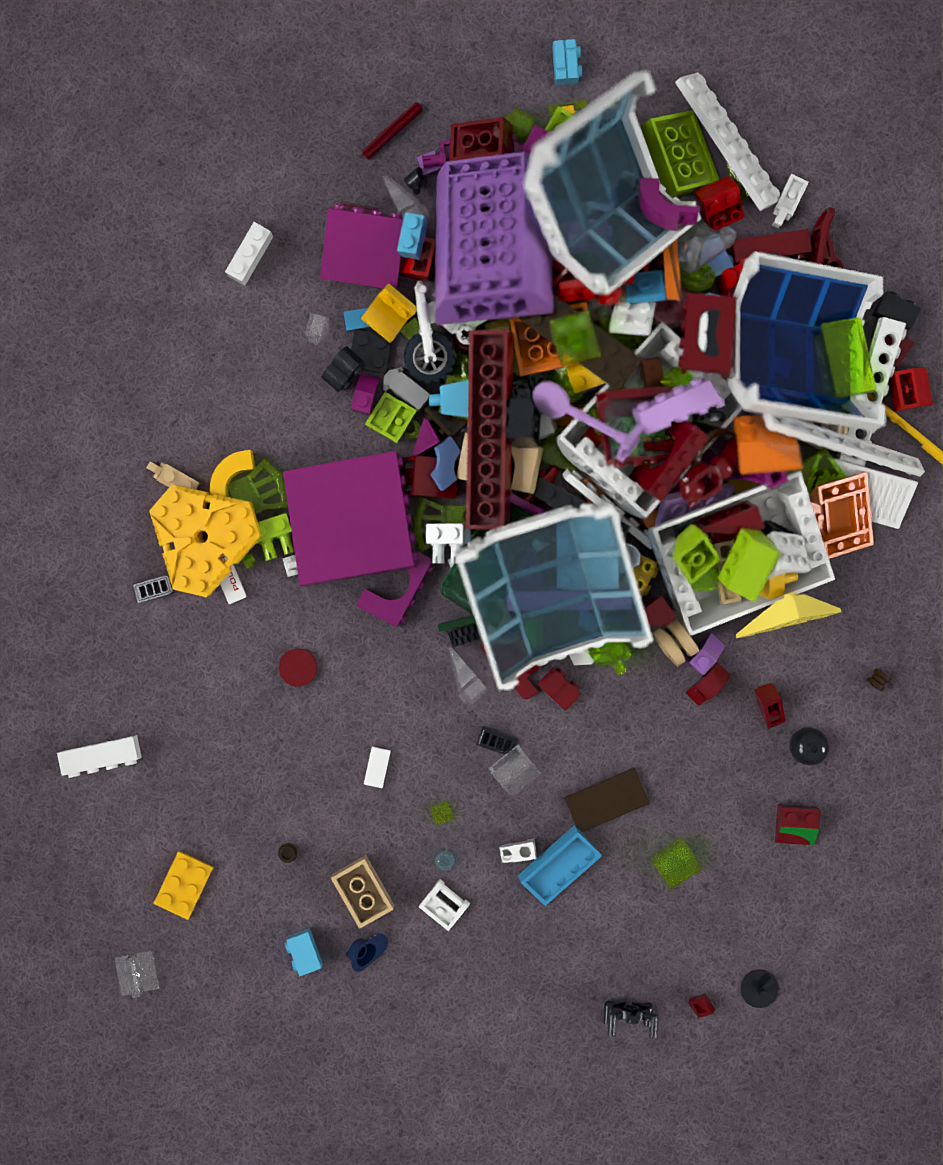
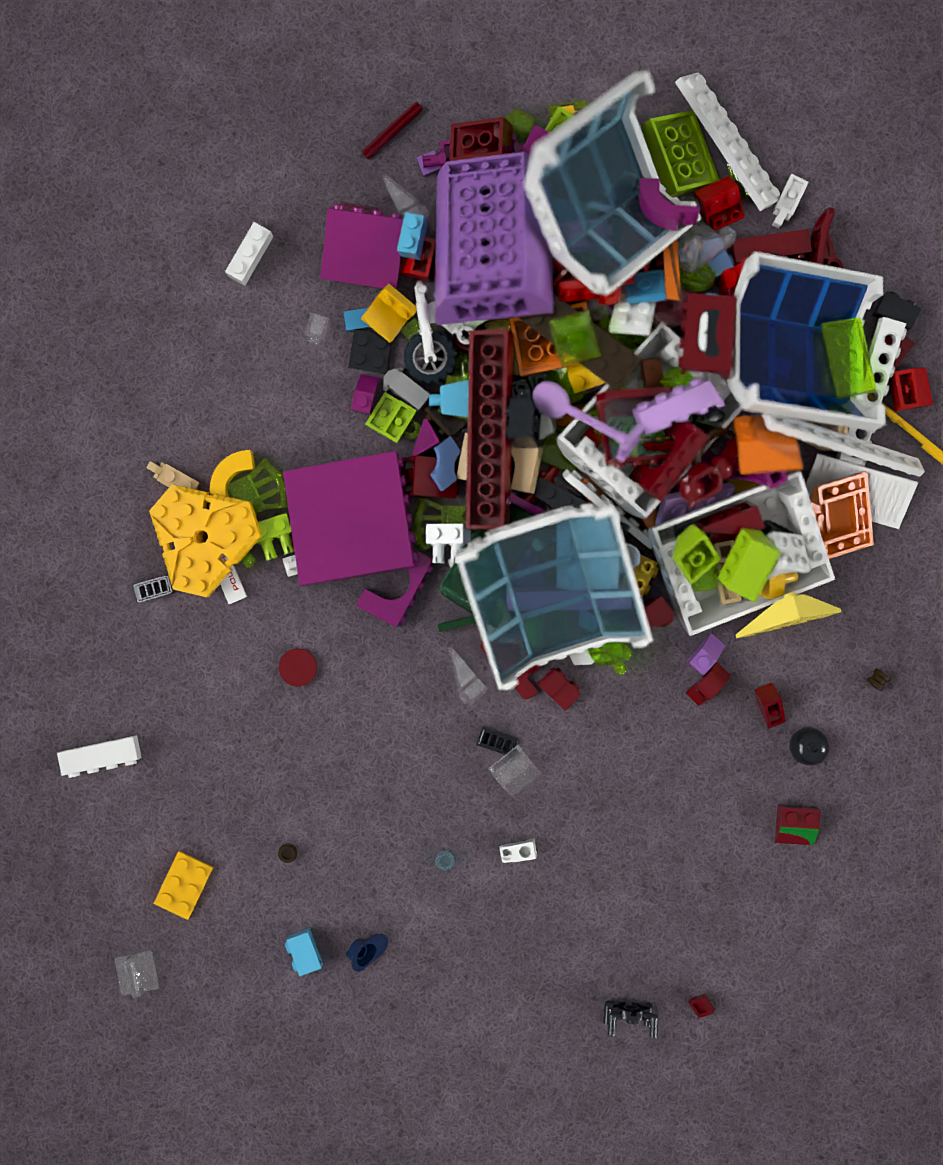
(342, 369): black brick -> none
(362, 891): tan brick -> none
(377, 767): white tile -> none
(415, 180): black piece -> none
(440, 910): white plate -> none
(441, 813): clear neon green tile -> none
(464, 635): black tyre -> none
(559, 865): dark azure slope -> none
(566, 62): medium azure brick -> none
(607, 800): dark brown tile -> none
(673, 643): tan wheel -> none
(676, 863): clear neon green slope -> none
(759, 988): black shield -> none
(820, 469): clear neon green tile -> none

